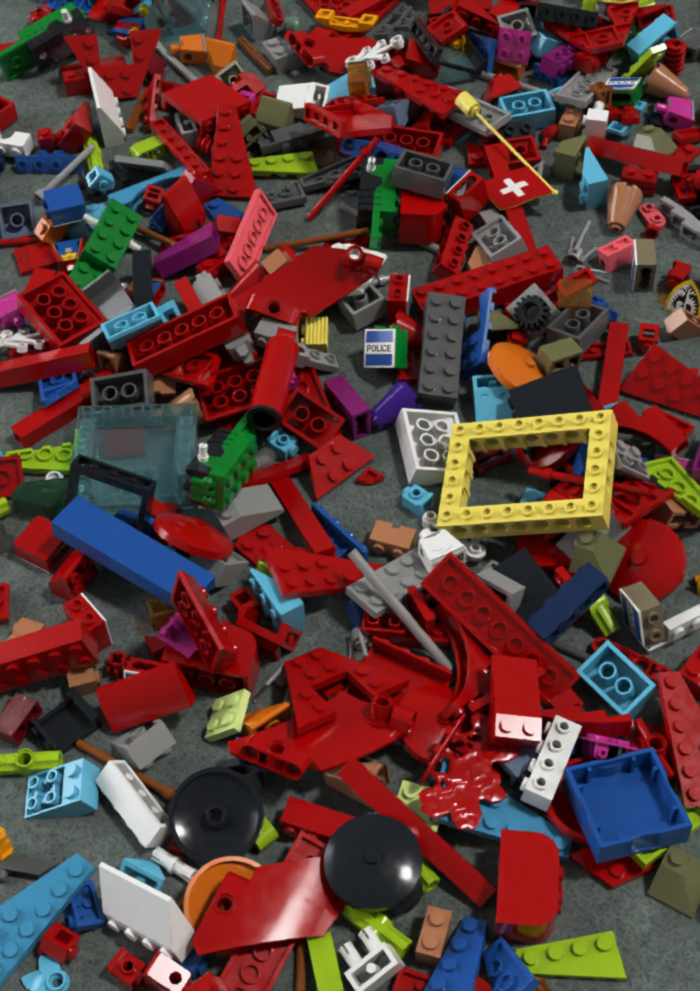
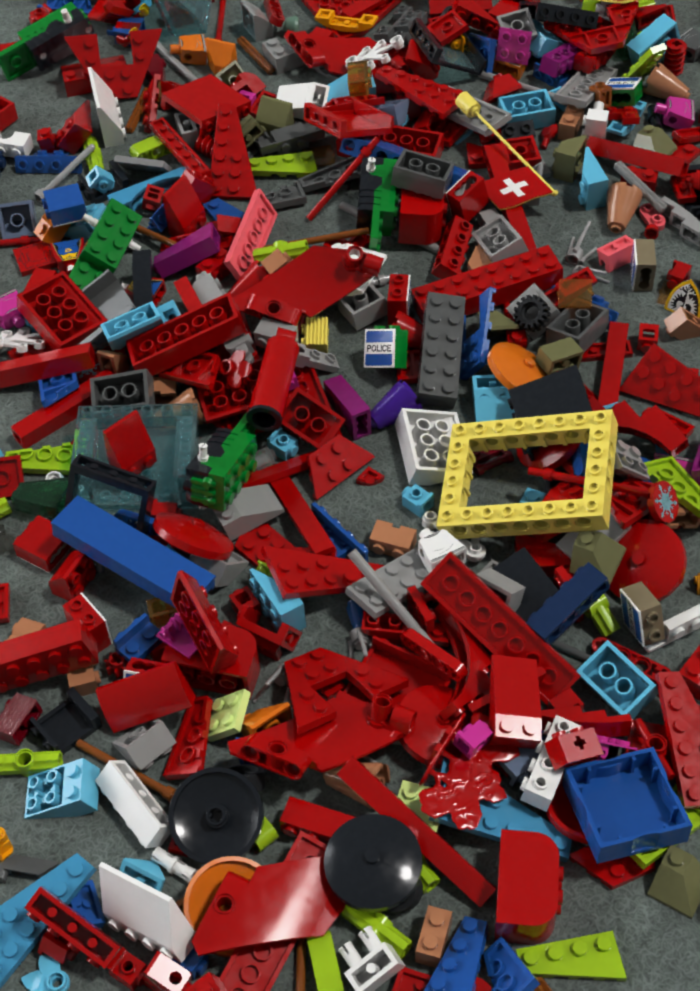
(73, 927): none -> red brick
(129, 444): none -> red slope
(137, 639): none -> blue bracket
(191, 745): none -> red wing
(235, 369): none -> red plate
(293, 249): none -> lime piece
(434, 654): none -> red beam
(472, 738): none -> dark pink brick
(573, 748): none -> brick
(648, 194): none -> light grey axle
(662, 502): none -> red tile

